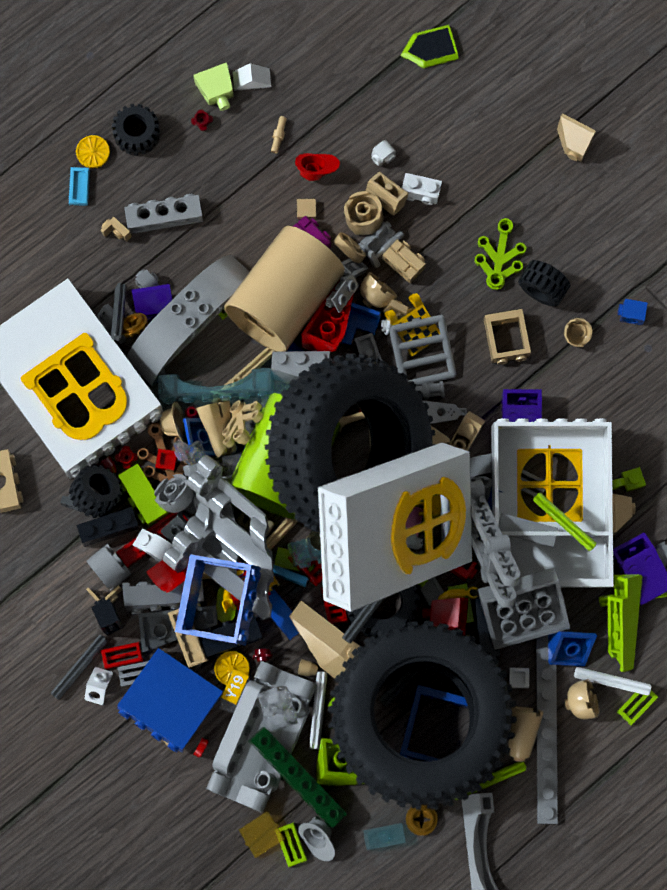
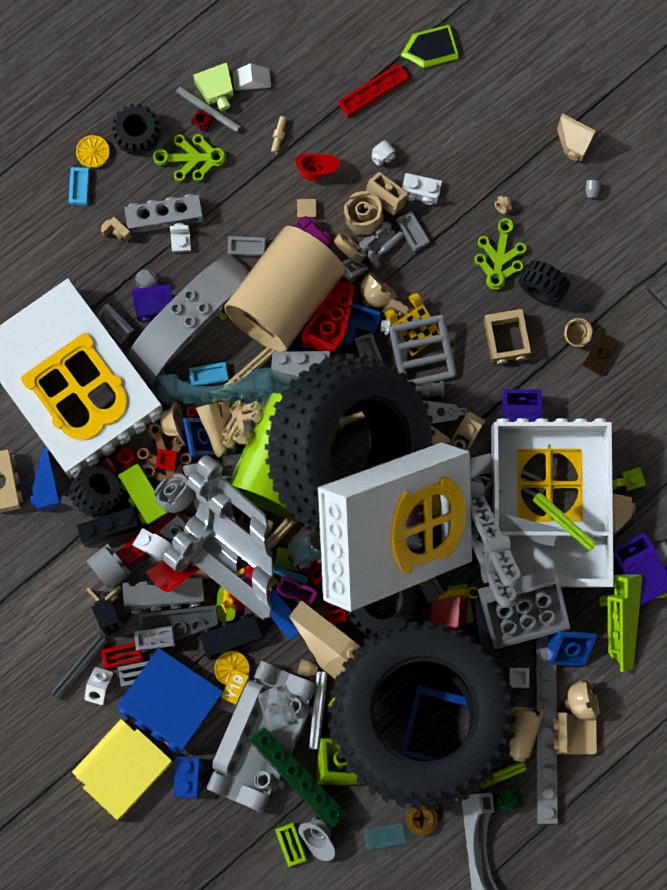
(45, 488): none -> blue slope
(118, 311): dark grey axle -> none
(121, 769): none -> light yellow piece
(134, 324): pearl gold gear -> none
(154, 638): none -> light grey plate
(180, 238): none -> white bracket
(187, 777): none -> blue bracket
(189, 453): clear bracket -> none
(189, 644): tan plate -> none
(191, 593): window -> none
(192, 157): none -> lime plant
(201, 747): red tile -> none
(208, 109): none -> light grey bar
(209, 374): none -> medium azure tile
(246, 246): none -> light grey tile
(261, 834): clear yellow piece -> none
(262, 655): dark red plate -> none
(291, 590): none -> magenta brick
(345, 289): light grey hinge -> none
(360, 621): dark grey axle -> none
(373, 90): none -> red tile
(404, 260): tan brick -> none
(412, 231): none -> light grey tile
(464, 574): red bracket -> none
(503, 204): none -> tan plate
(504, 801): none -> dark green bracket
(574, 735): none -> tan bracket
(593, 188): none -> light grey hose
(600, 353): none -> dark brown plate
(613, 681): white axle -> none
(626, 716): lime tile -> none
(632, 311): blue brick -> none

